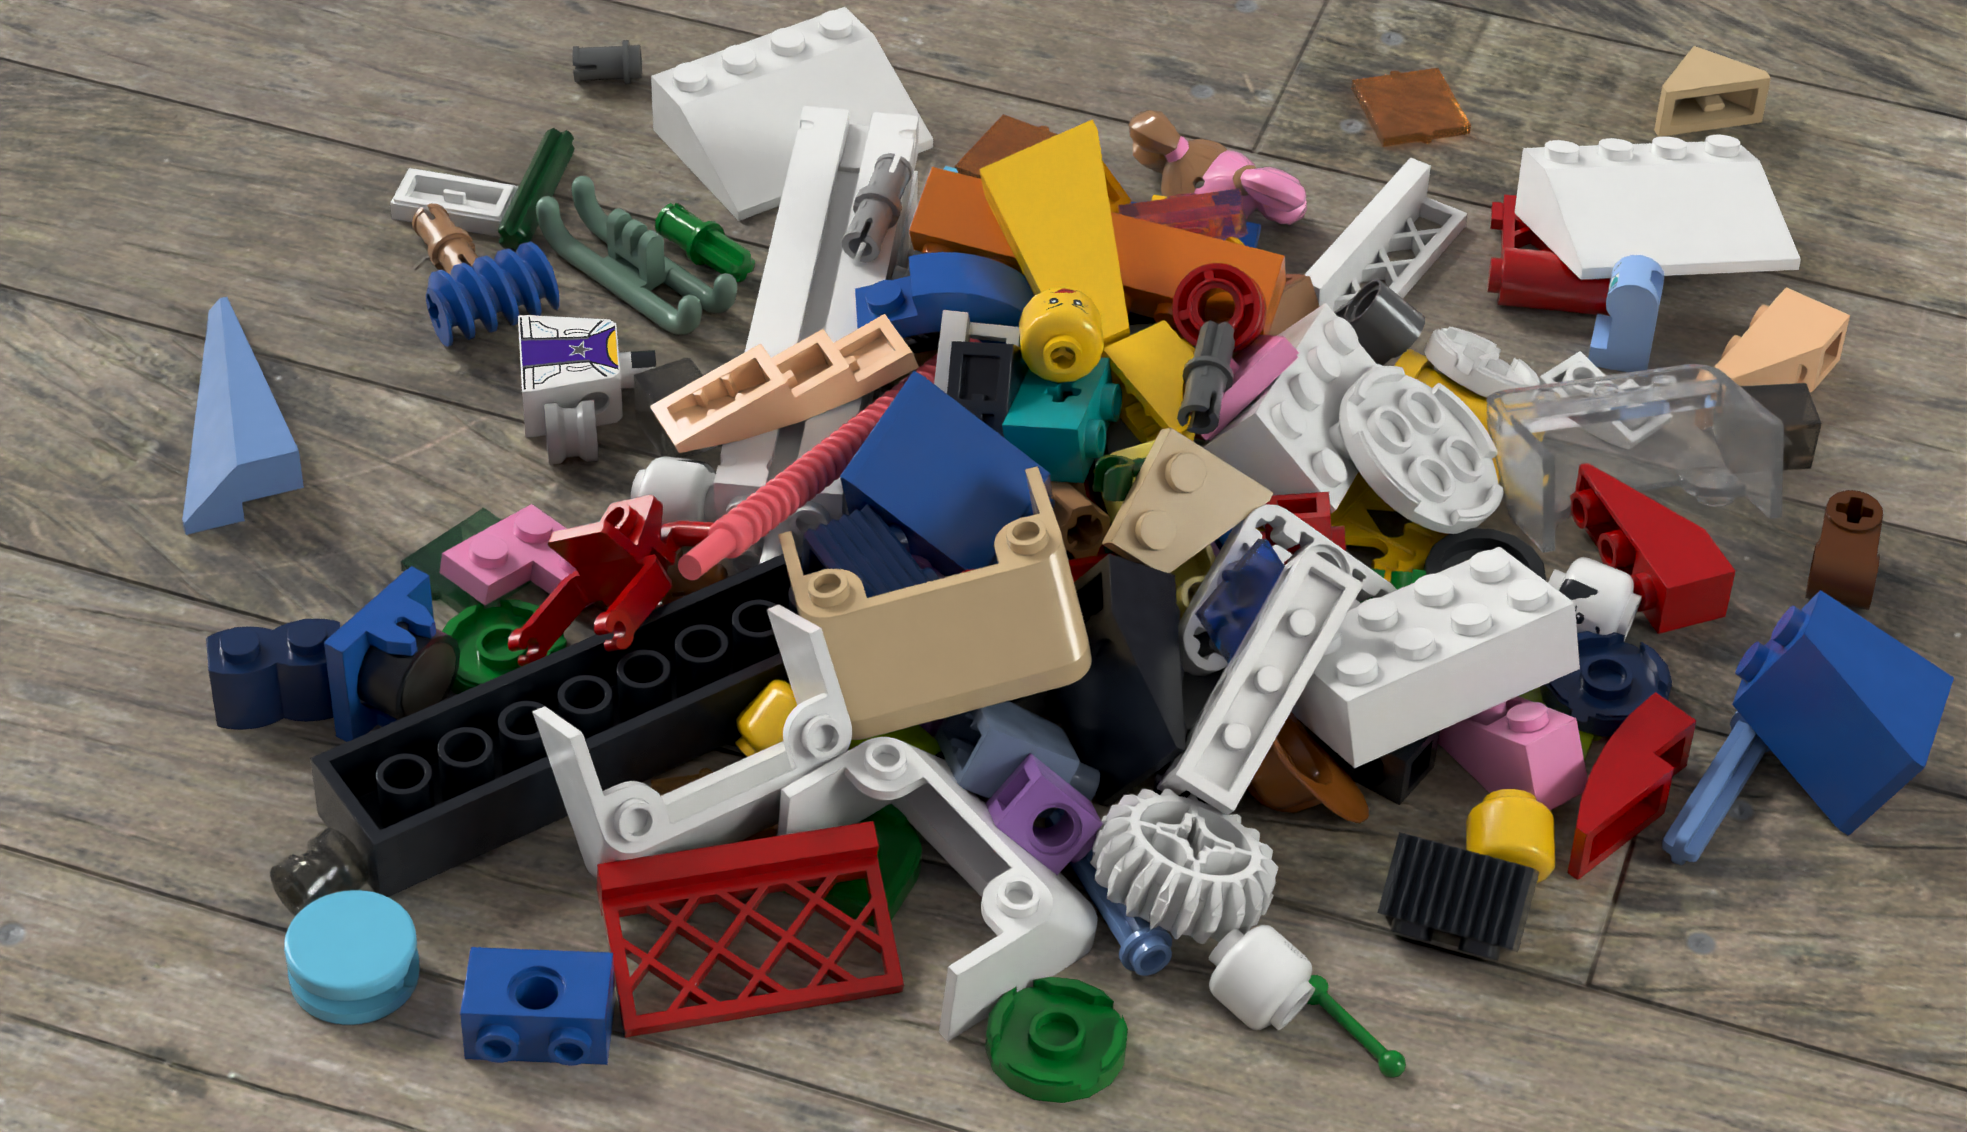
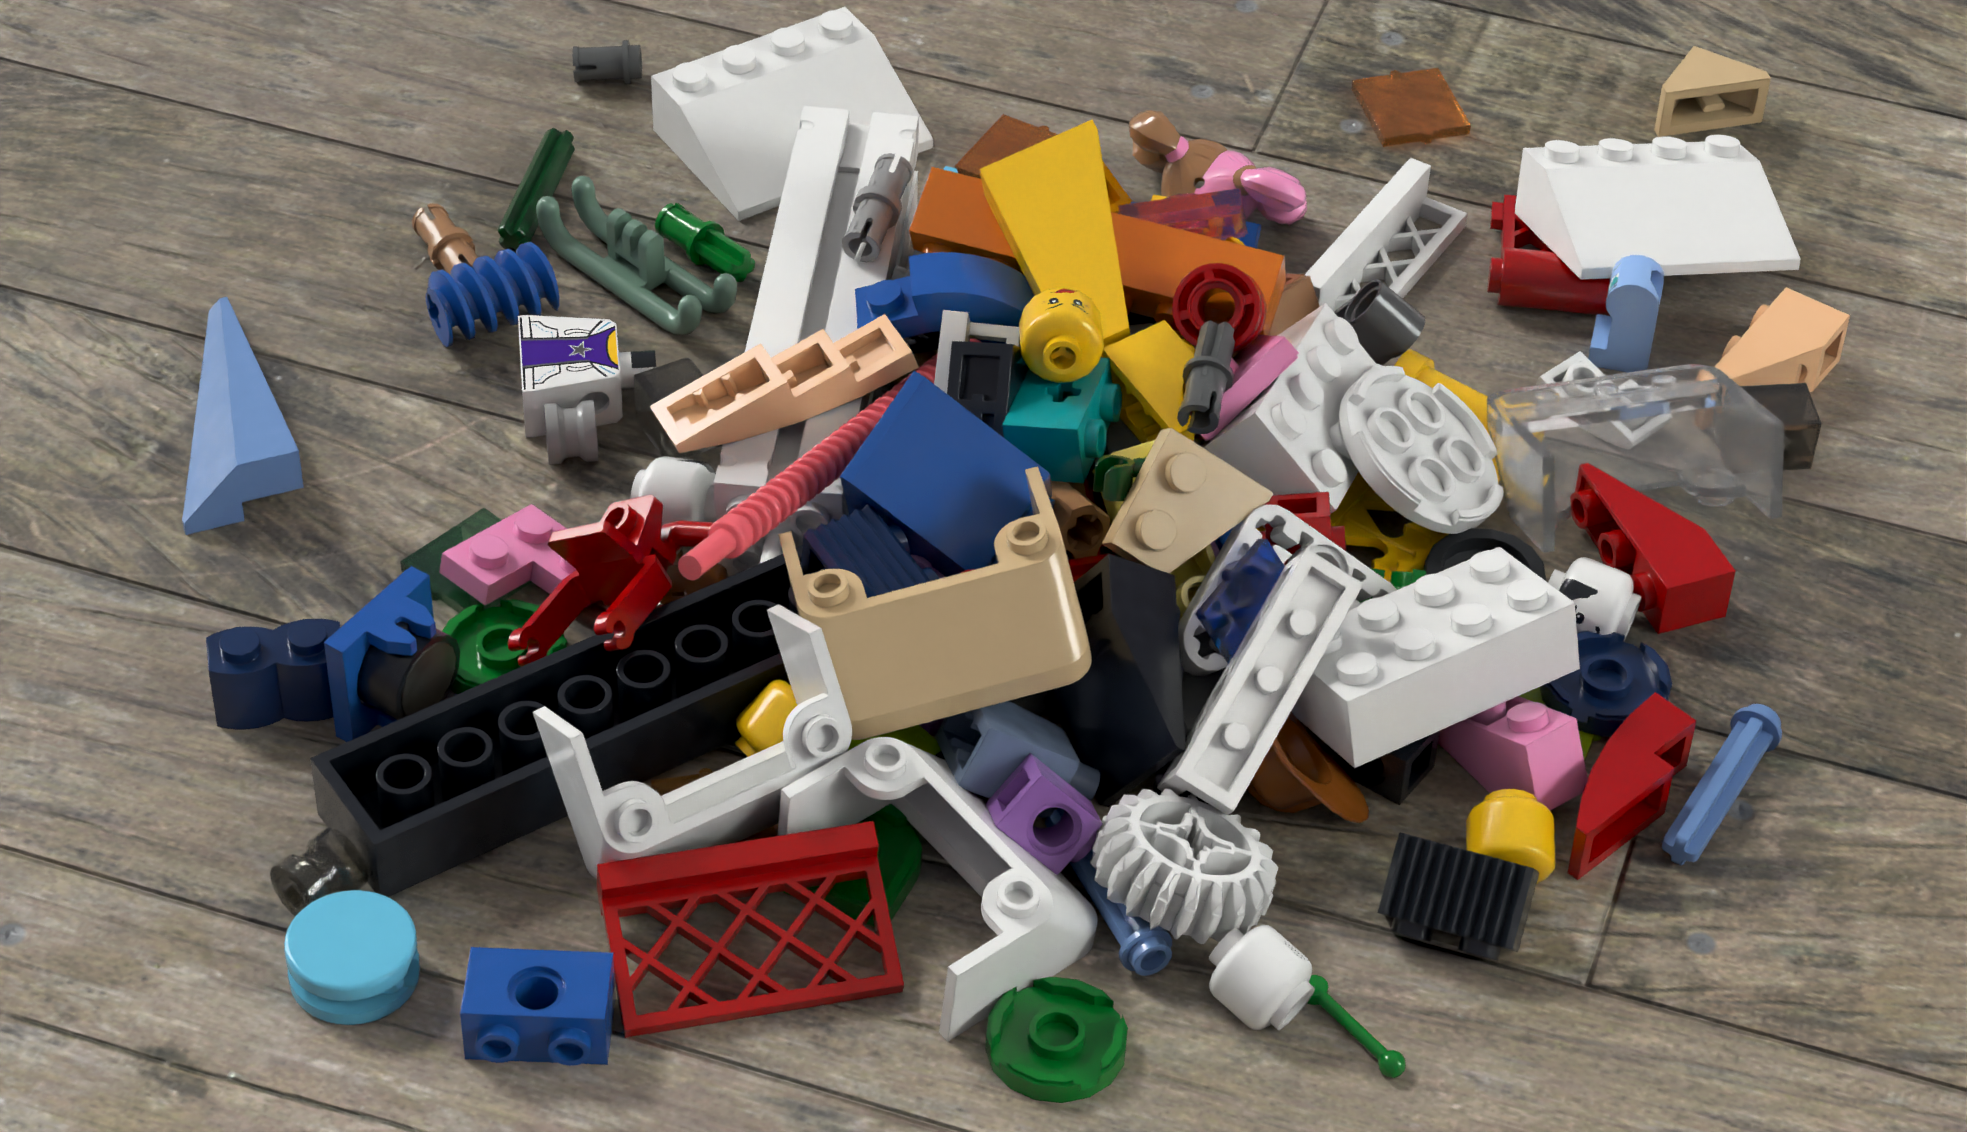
(470, 202): white tile -> none
(1476, 362): white tile -> none
(1842, 707): blue slope -> none
(1846, 553): reddish brown piece -> none

